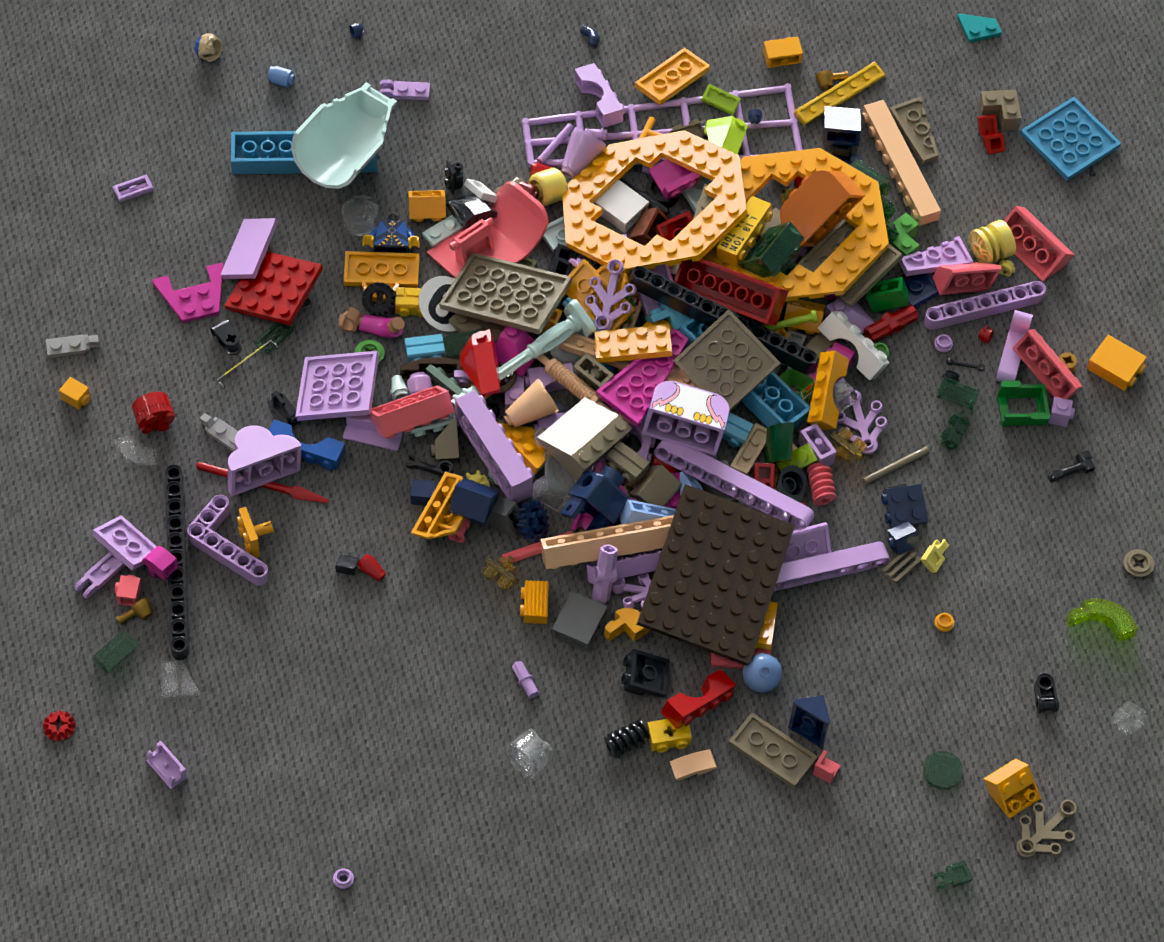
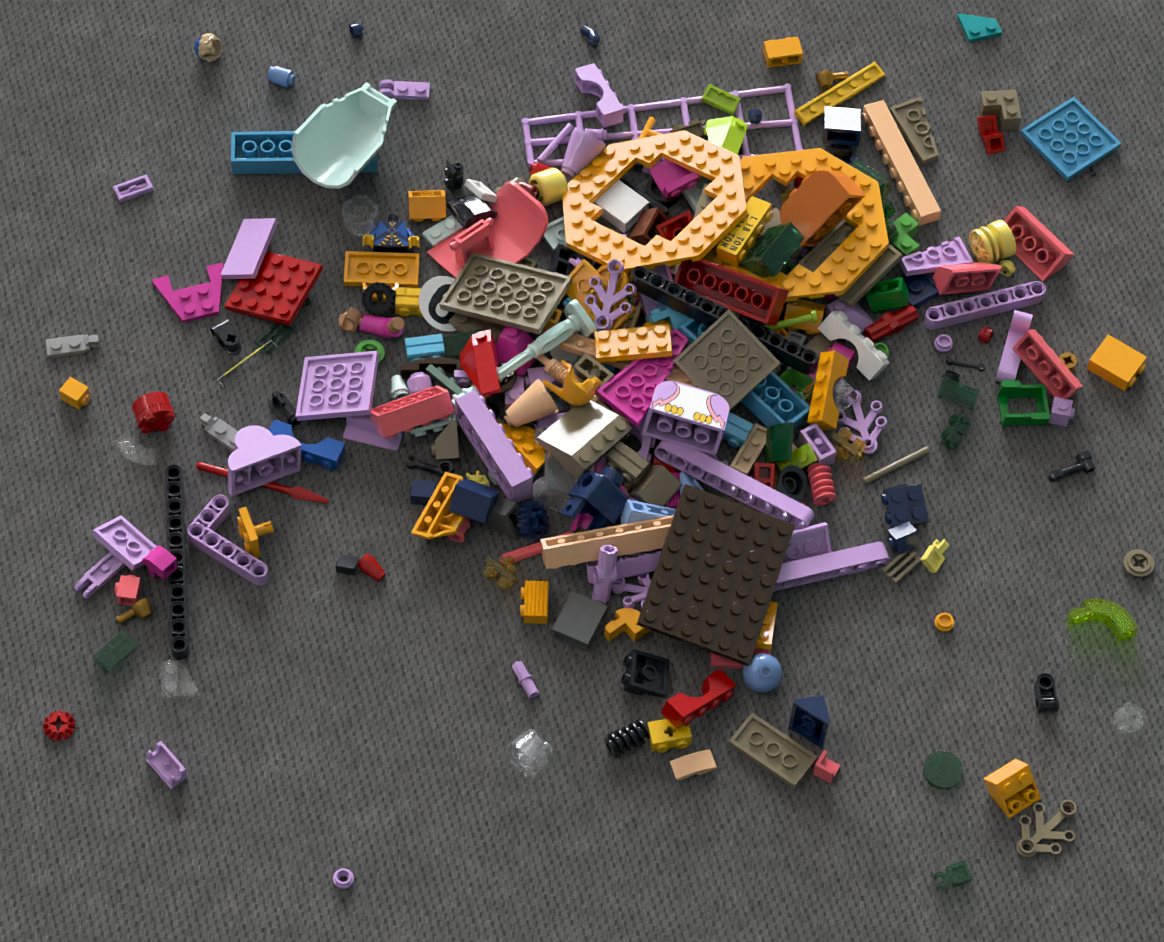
(573, 392): none -> light orange piece
(672, 76): light orange plate -> none

